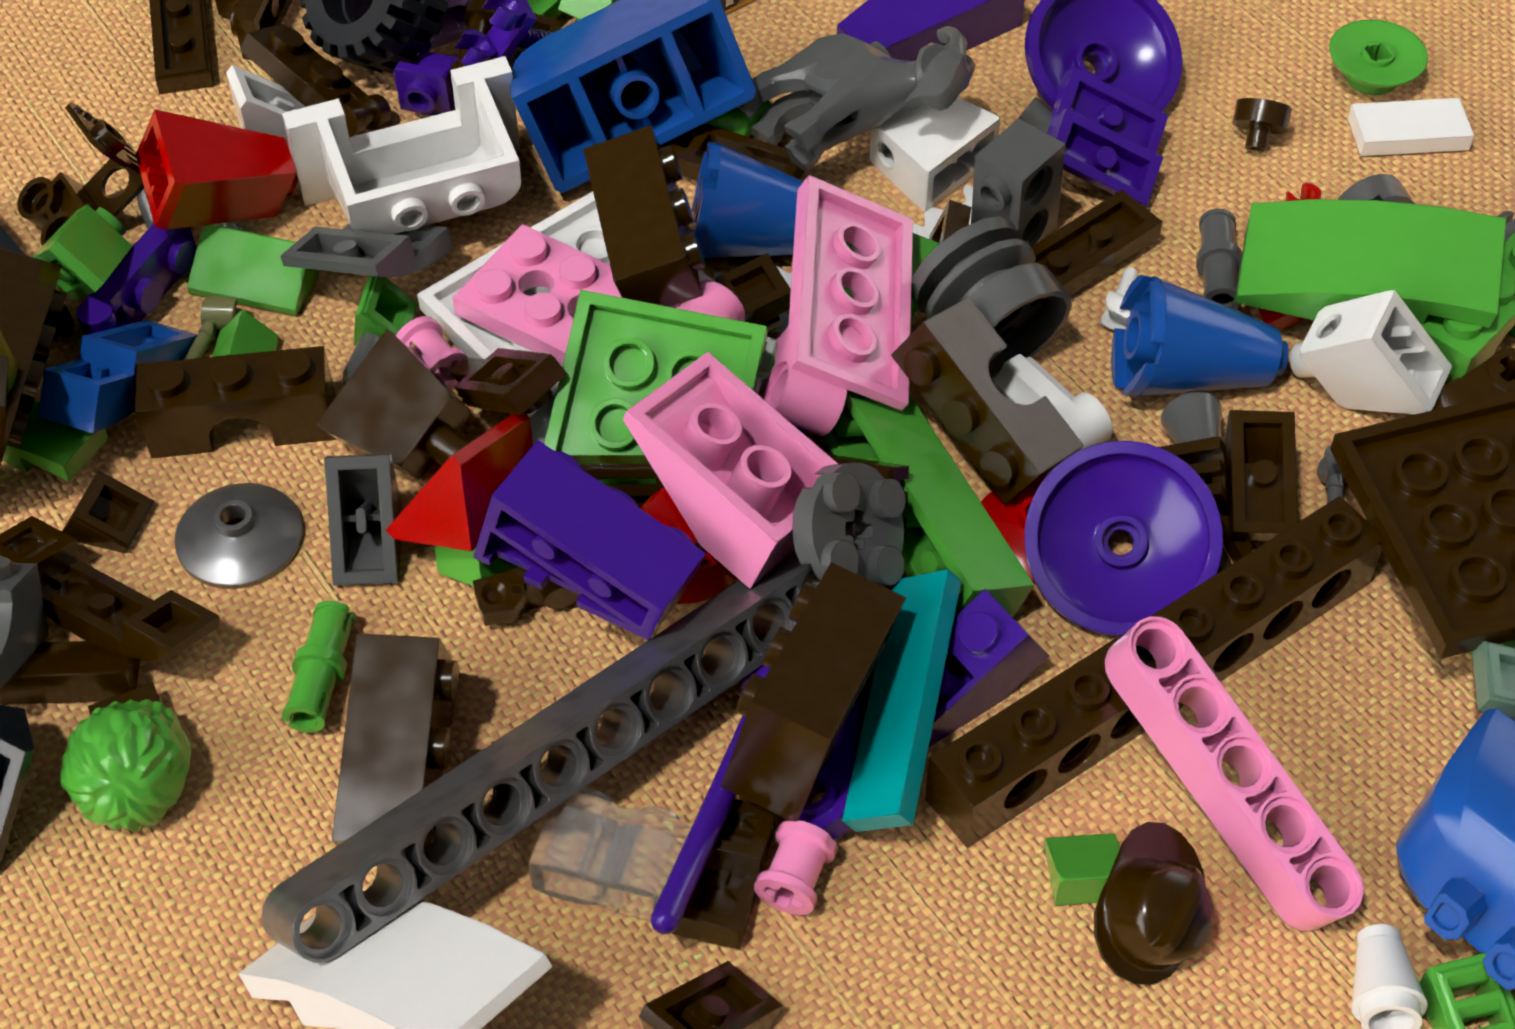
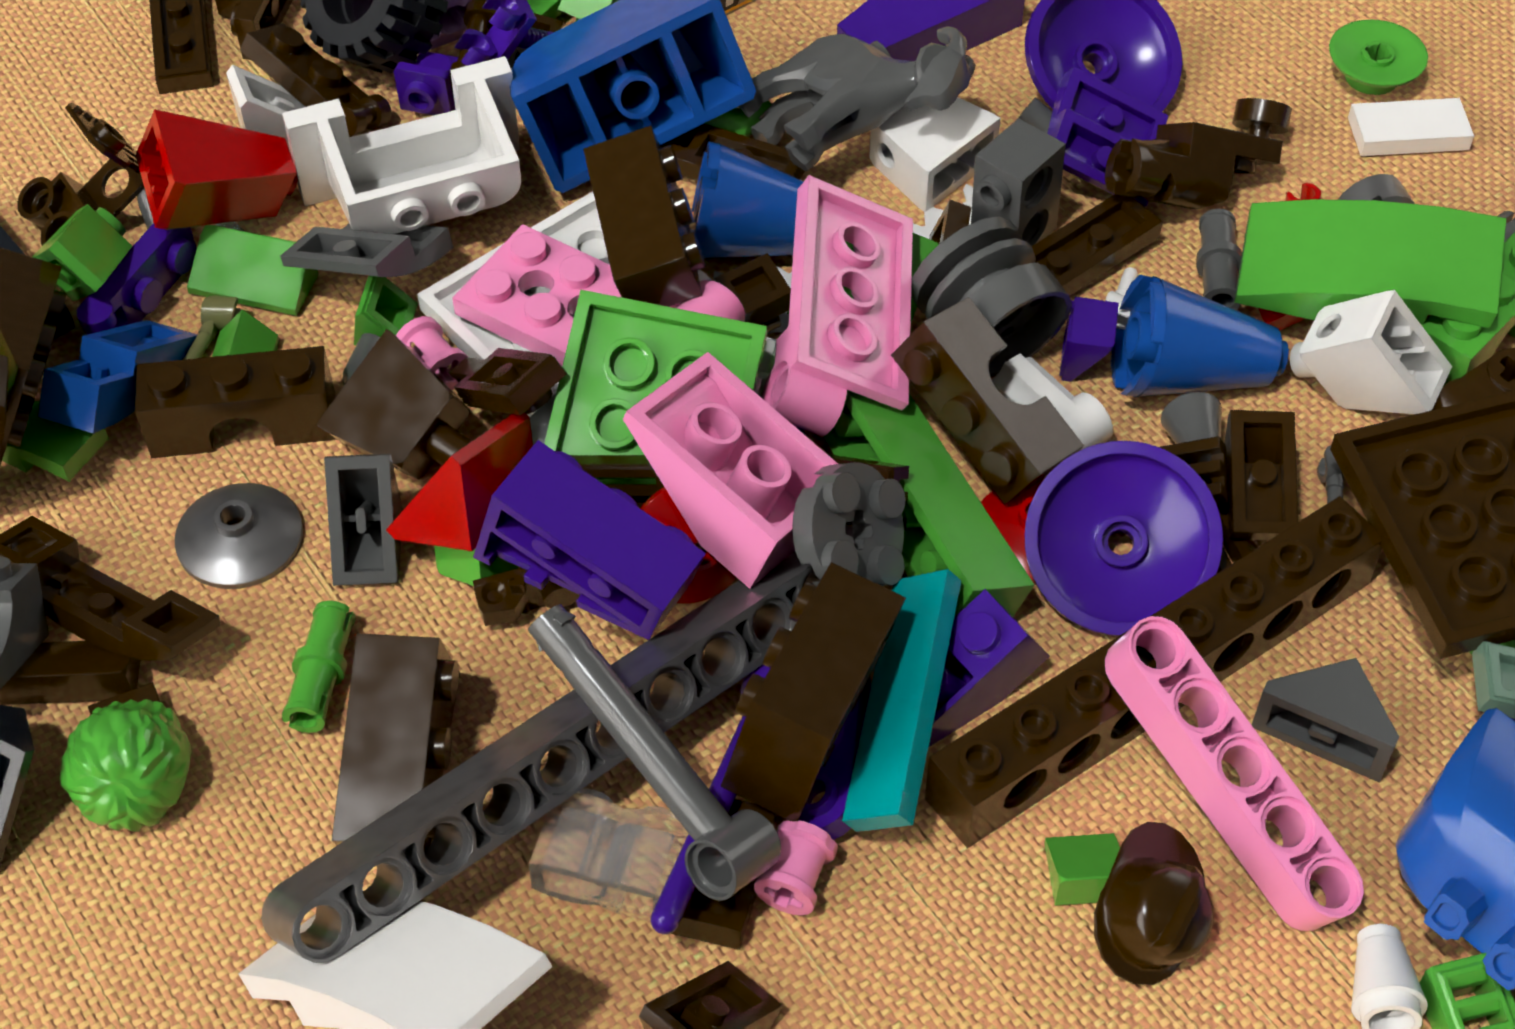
(108, 514): dark brown slope -> none
(726, 848): none -> dark grey piece
(1087, 335): none -> dark purple slope
(1186, 164): none -> dark brown plate
(1331, 716): none -> dark grey slope

